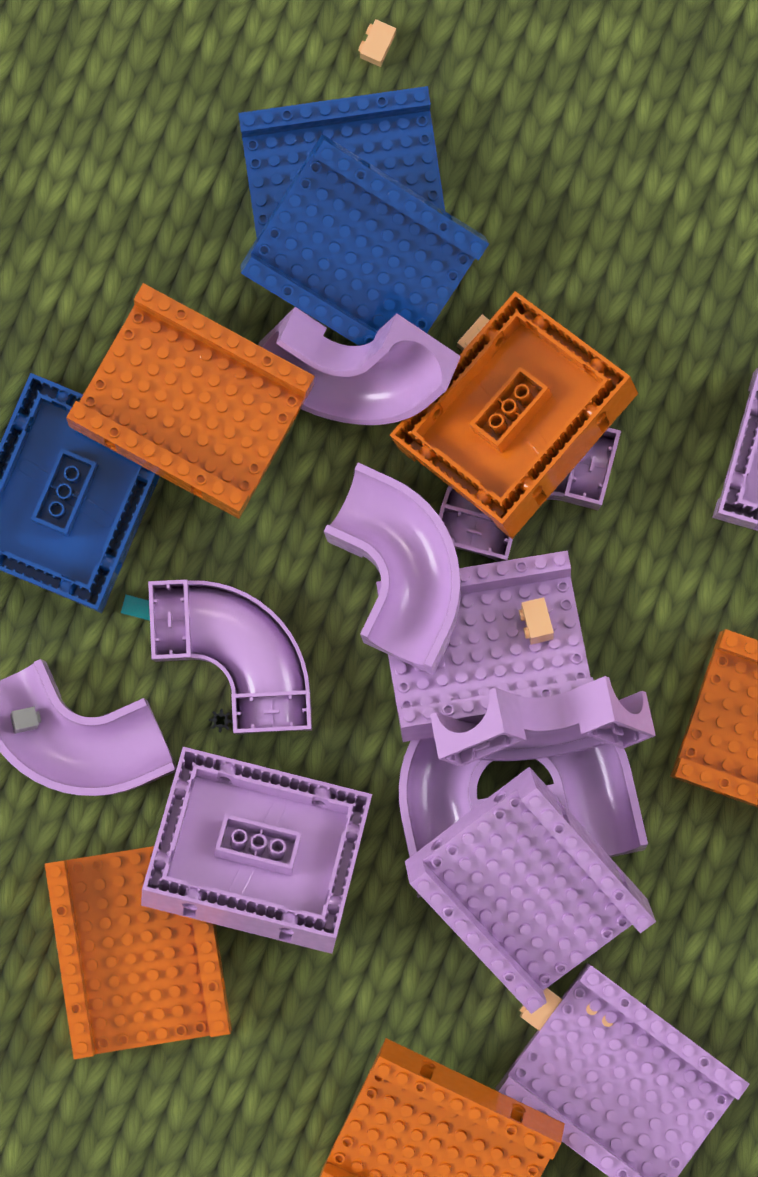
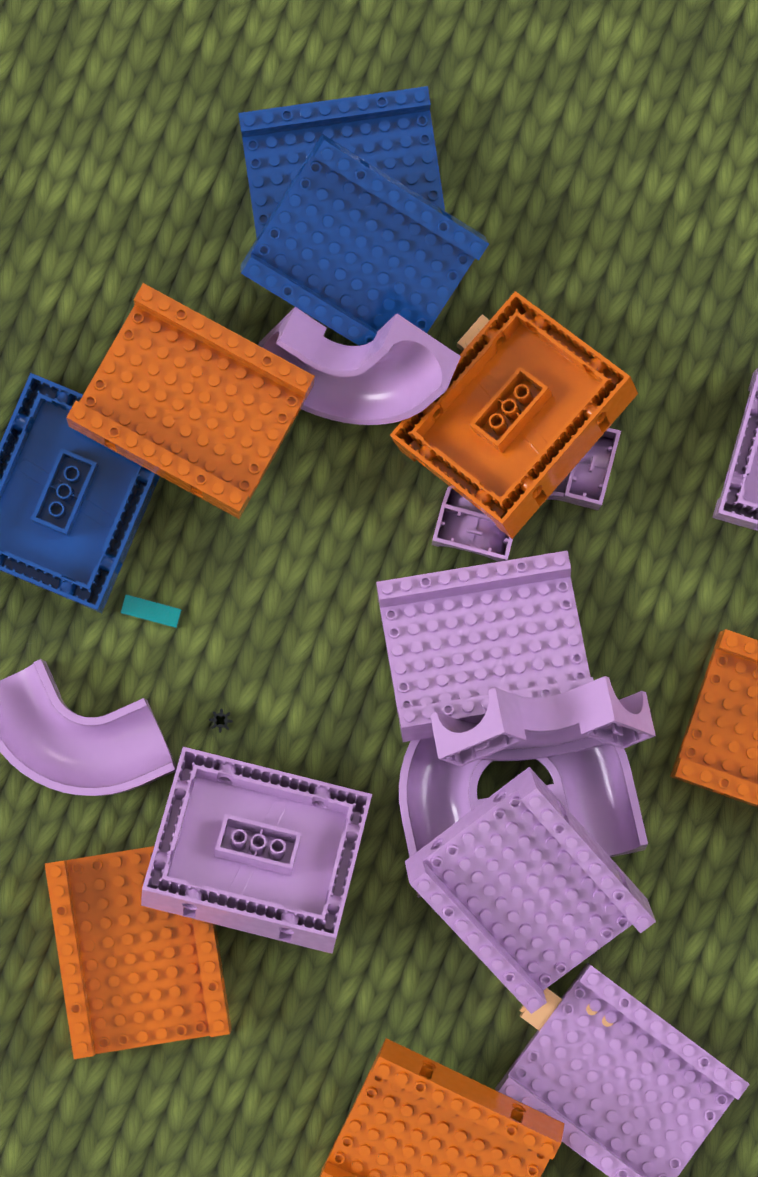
(25, 719): light grey brick -> none
(242, 640): lavender piece -> none
(377, 43): light nougat brick -> none
(415, 564): lavender piece -> none
(537, 621): light nougat brick -> none

